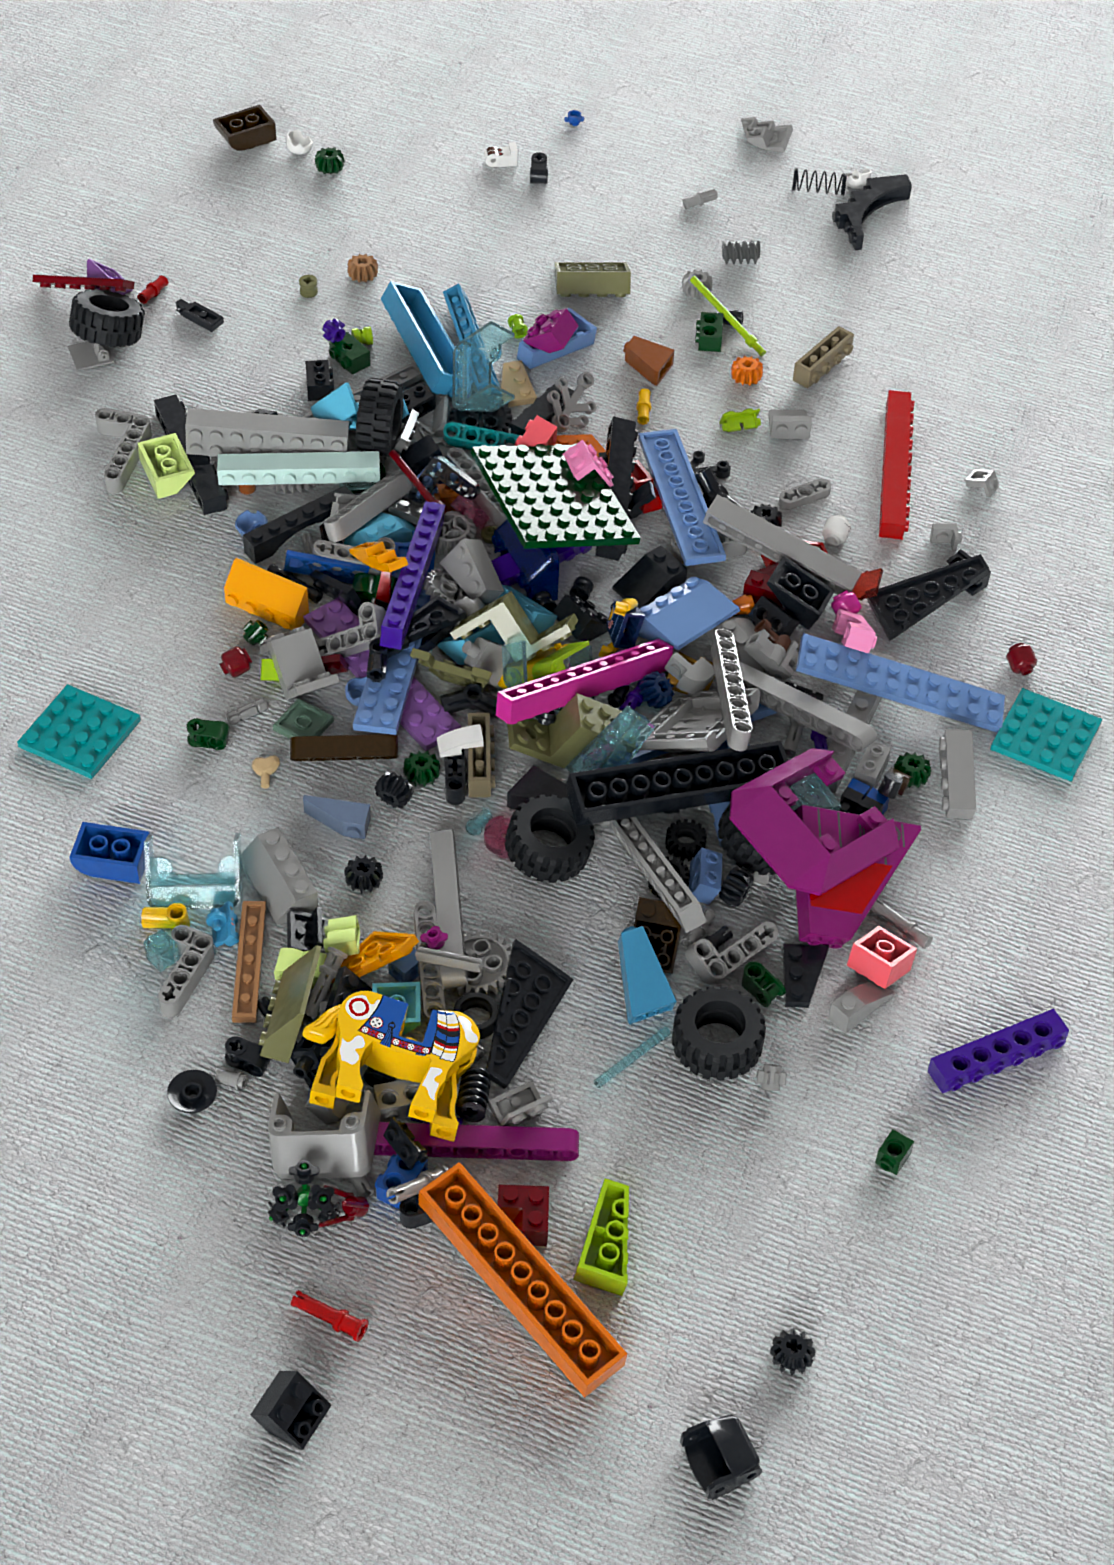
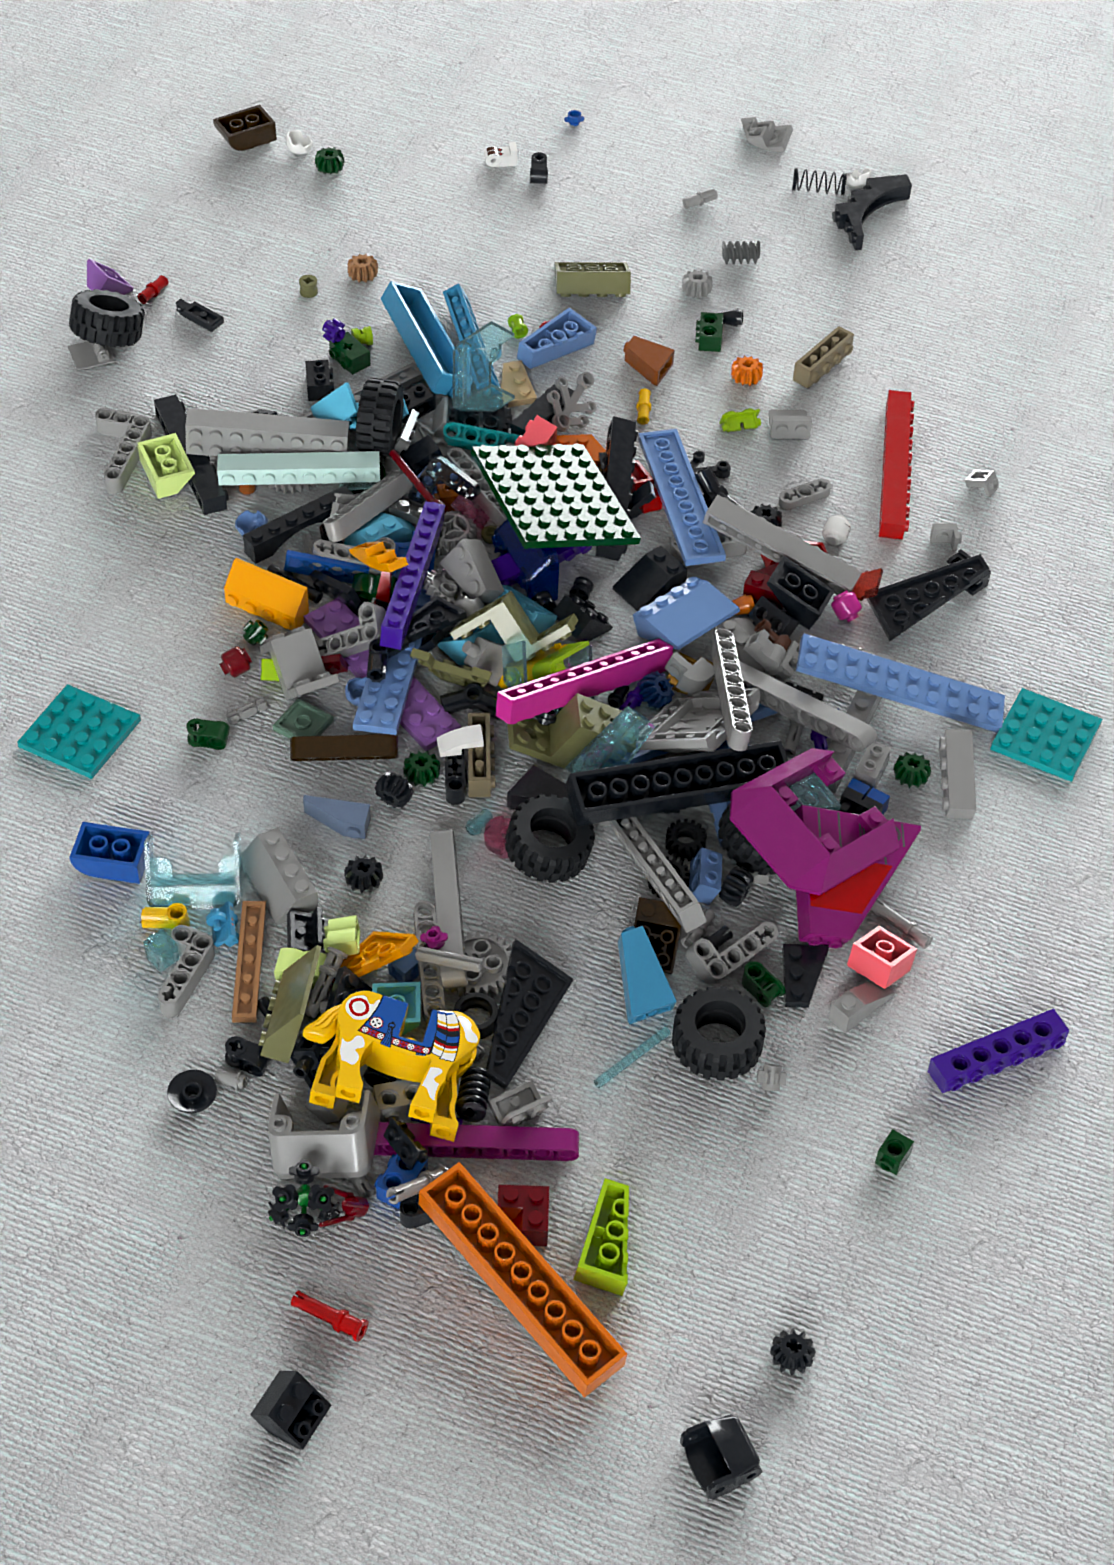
(88, 283): dark red plate -> none
(265, 767): tan rock -> none
(551, 331): magenta slope -> none
(584, 459): bright pink bracket -> none
(623, 626): dark blue torso -> none
(750, 340): lime bar -> none
(855, 631): bright pink arch -> none
(894, 783): black leg -> none
(1021, 659): dark red head -> none

